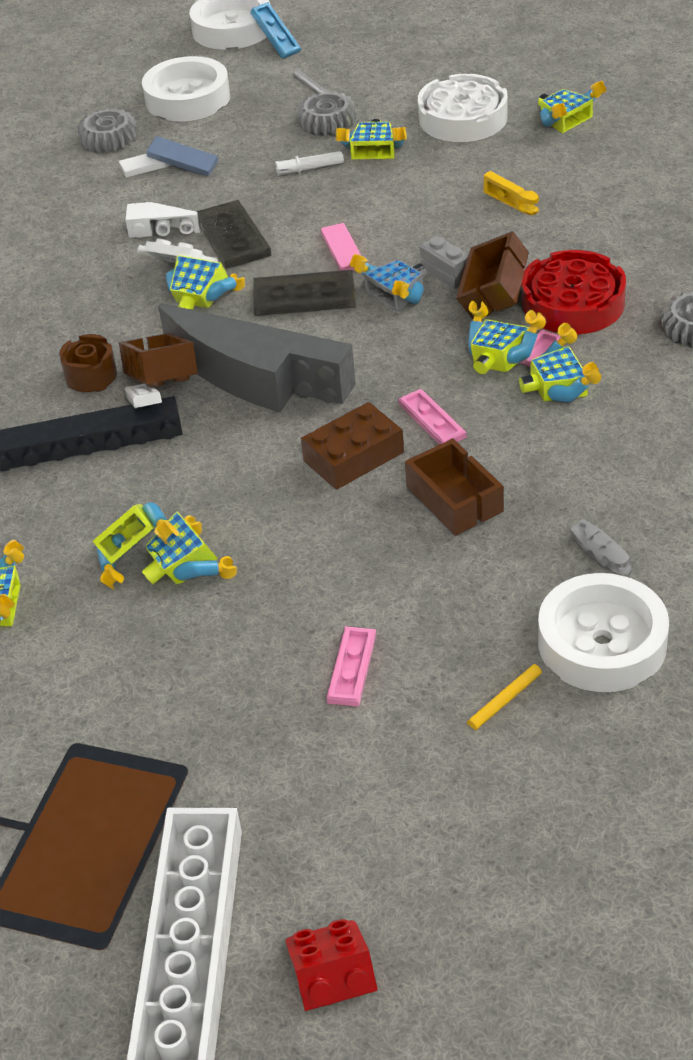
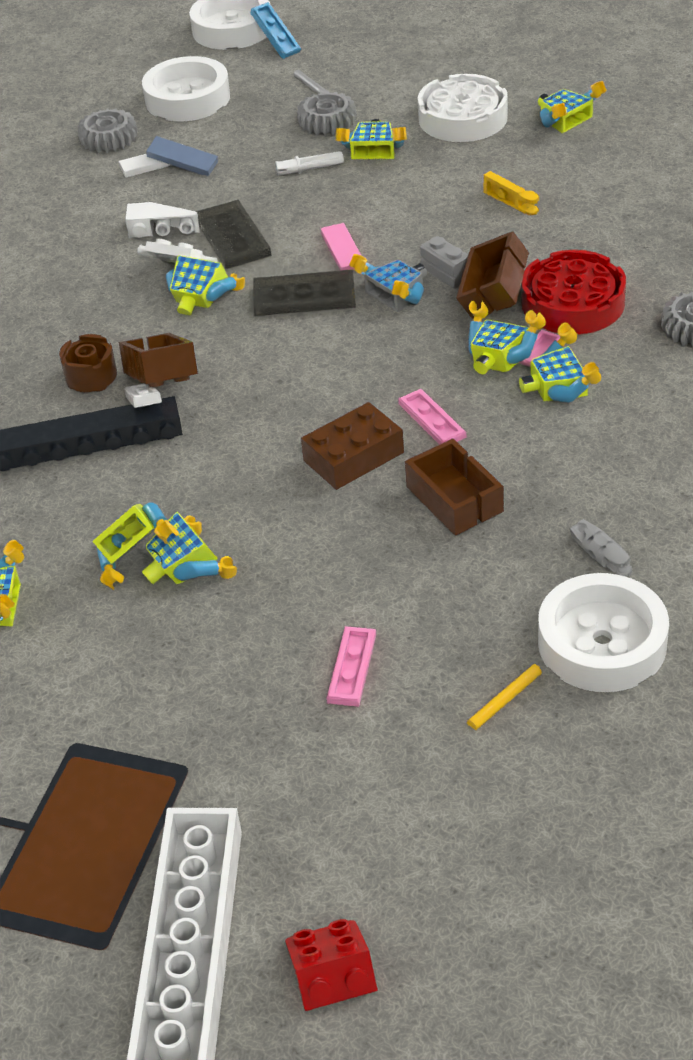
(263, 361): dark grey slope -> none

